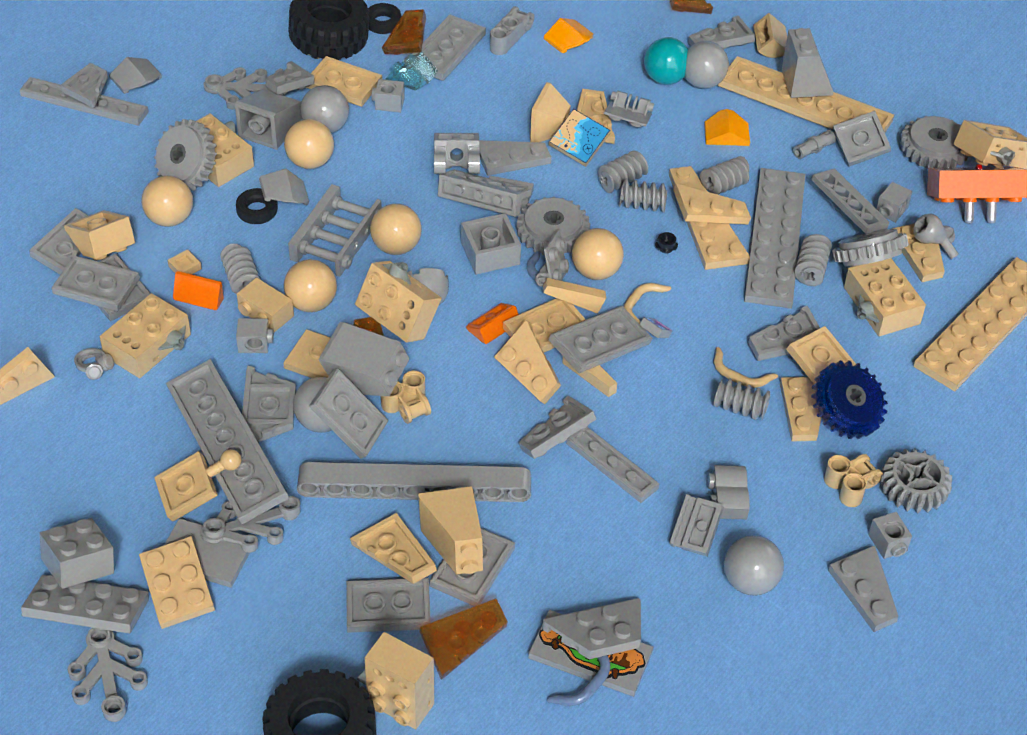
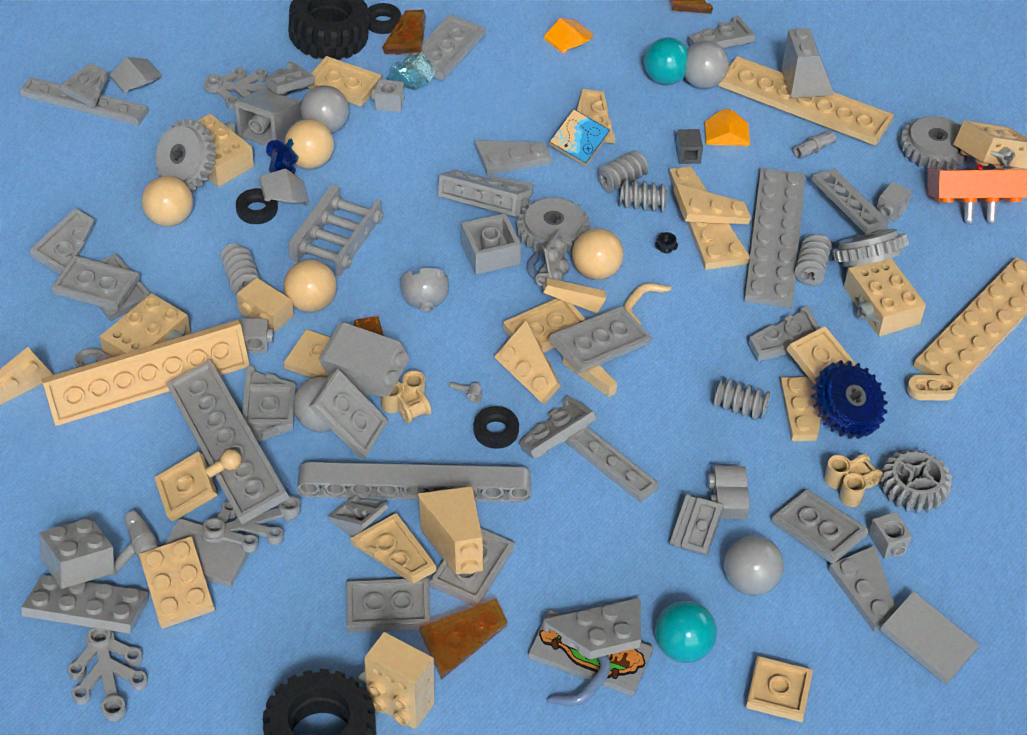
(101, 234): tan slope -> none
(140, 540): none -> light grey piece
(142, 372): none -> tan plate
(184, 262): tan plate -> none
(197, 290): orange slope -> none
(281, 156): none -> clear blue hips
(357, 514): none -> light grey slope
(395, 229): tan piece -> none
(398, 300): tan piece -> none
(468, 159): light grey brick -> none
(474, 394): none -> light grey hand
(490, 324): orange slope -> none
(496, 440): none -> black tyre
(510, 30): light grey piece -> none
(548, 114): tan slope -> none
(636, 116): light grey hinge -> none
(655, 328): light grey tile -> none
(686, 631): none -> teal piece
(689, 146): none -> dark grey brick
(726, 175): light grey piece -> none
(736, 377): tan animal -> none
(770, 36): tan brick -> none
(779, 689): none -> tan plate
(819, 526): none -> light grey tile
(862, 138): light grey plate -> none
(922, 257): tan wing -> none
(929, 637): none -> light grey tile
(930, 230): light grey piece -> none
(932, 387): none -> tan plate

